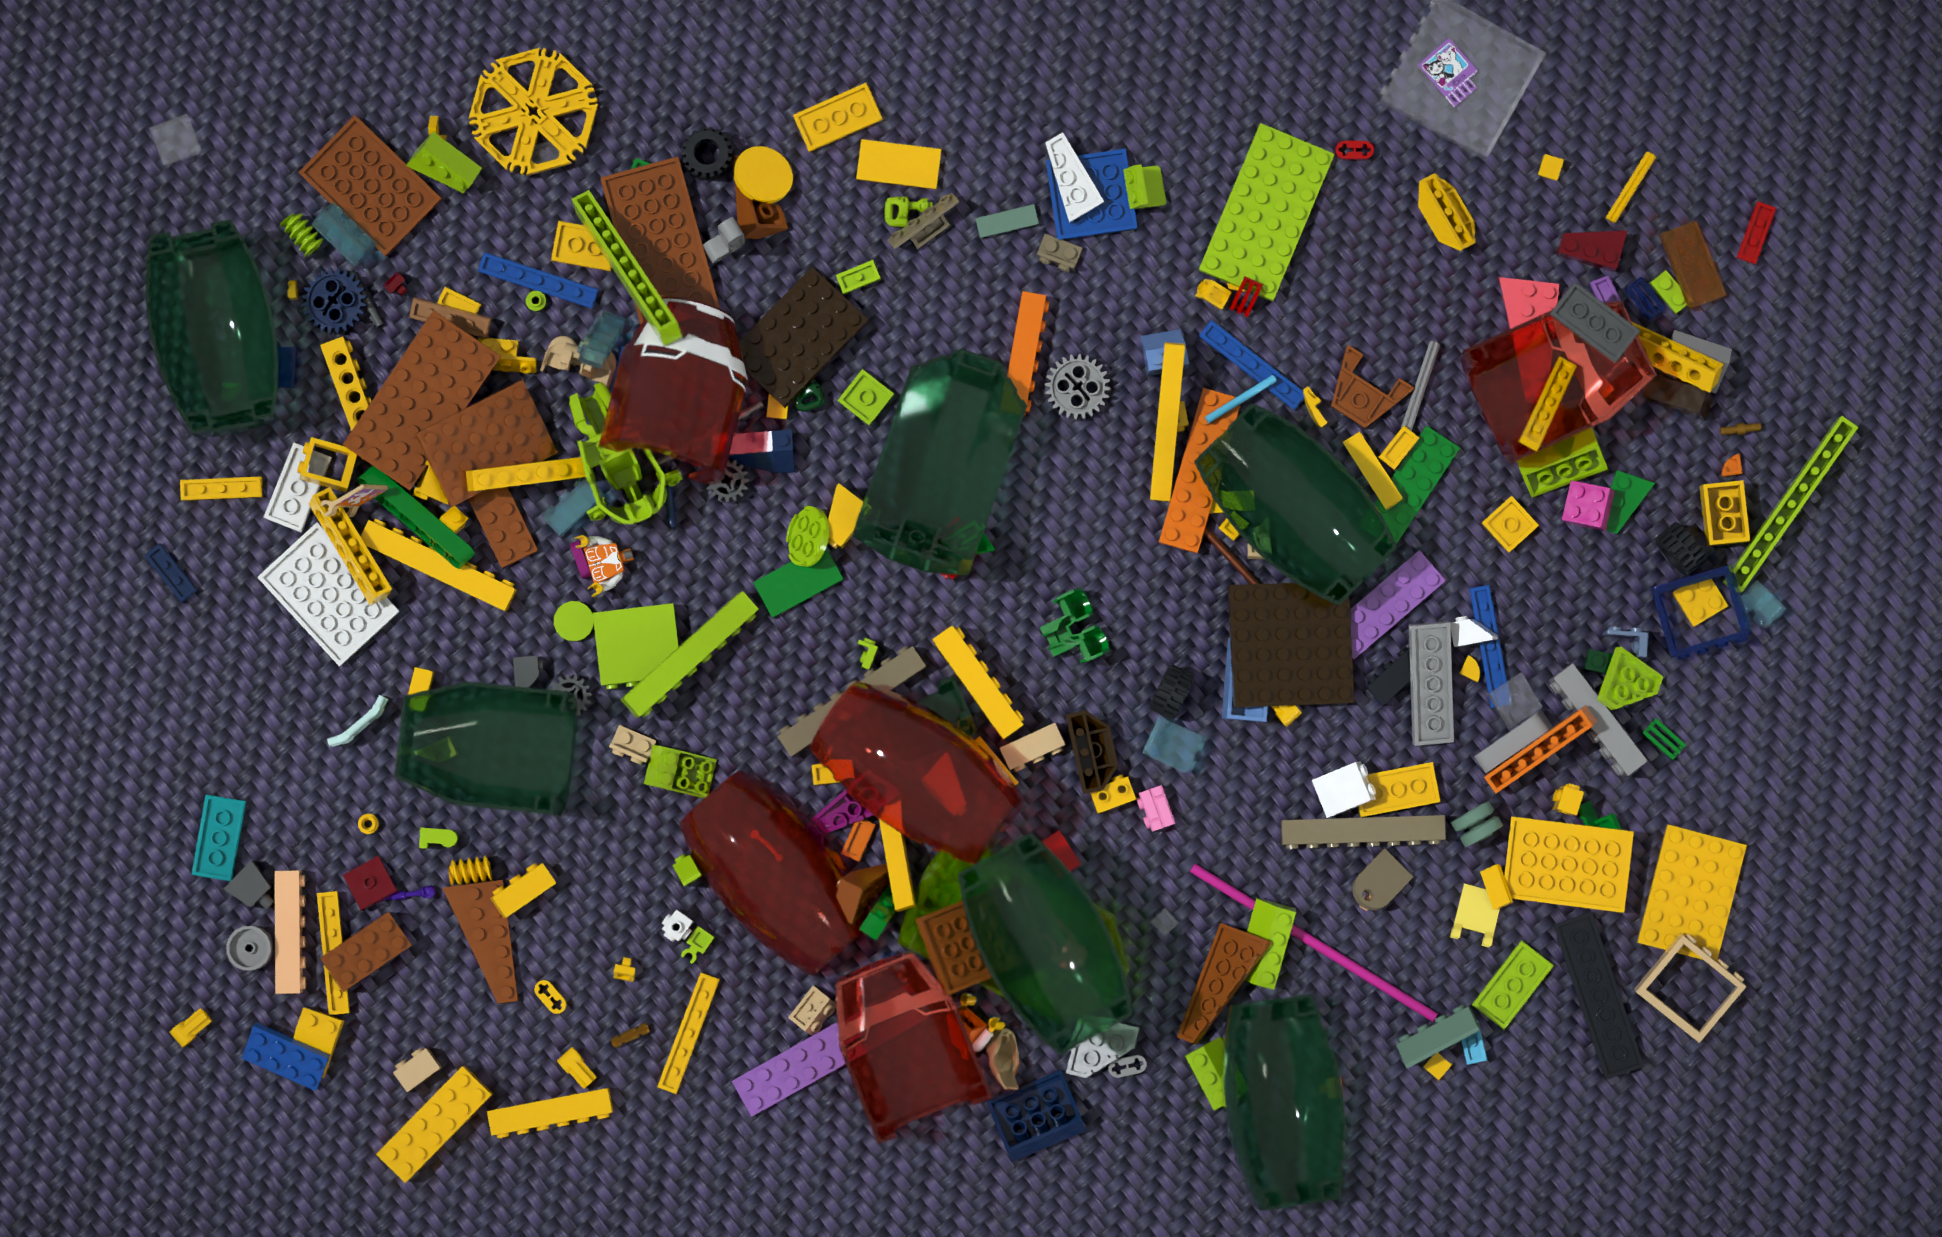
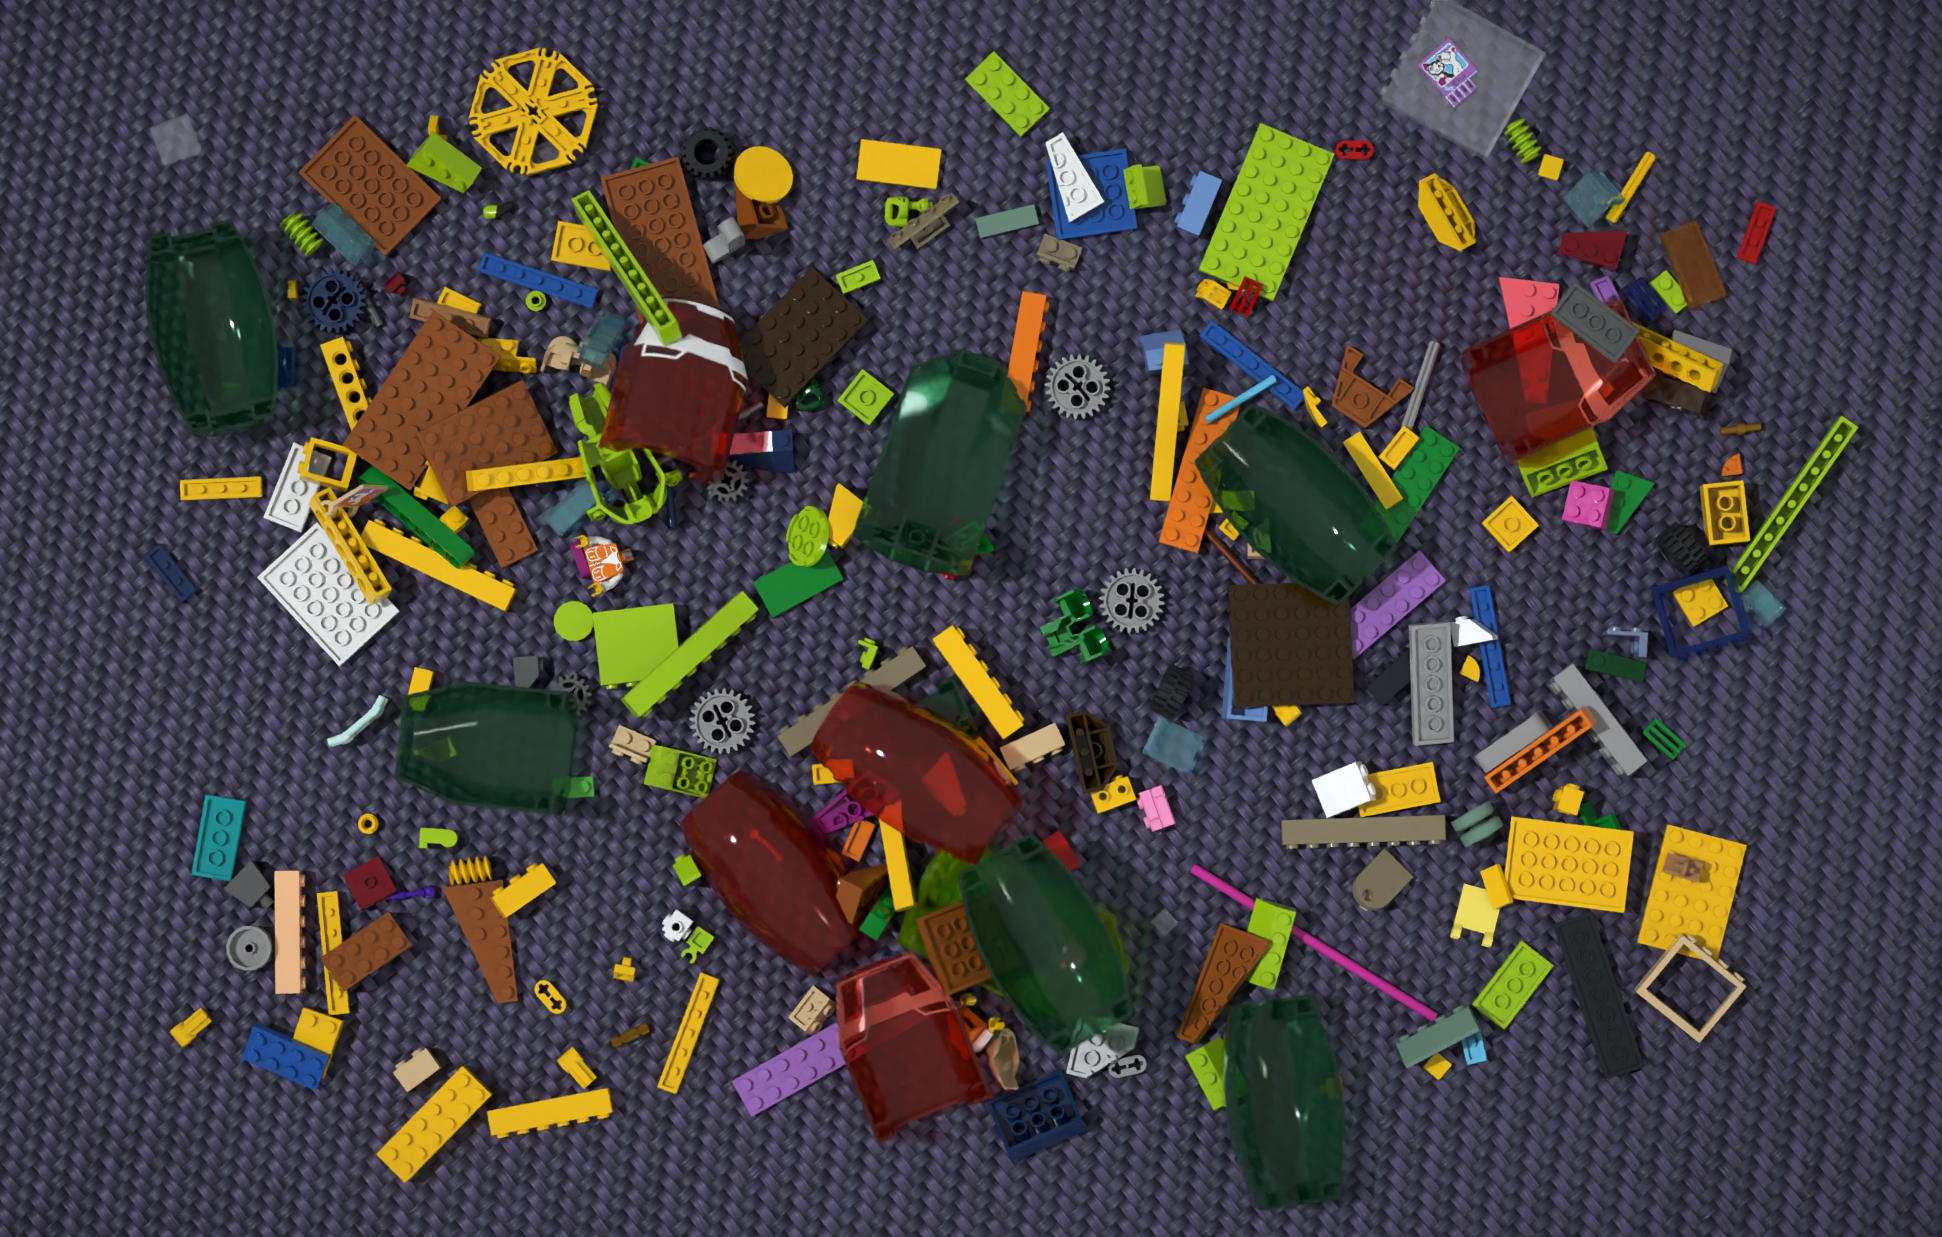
(497, 211): none -> arm
(581, 787): none -> bright green plate
(705, 729): none -> light grey gear
(837, 117): yellow tile -> none
(1007, 94): none -> lime plate
(1150, 602): none -> light grey gear
(1197, 204): none -> medium blue brick
(1514, 700): clear tile -> none
(1522, 141): none -> lime piece
(1547, 403): yellow tile -> none
(1593, 196): none -> clear light blue bracket
(1627, 680): lime plate -> none
(1682, 867): none -> medium nougat hips

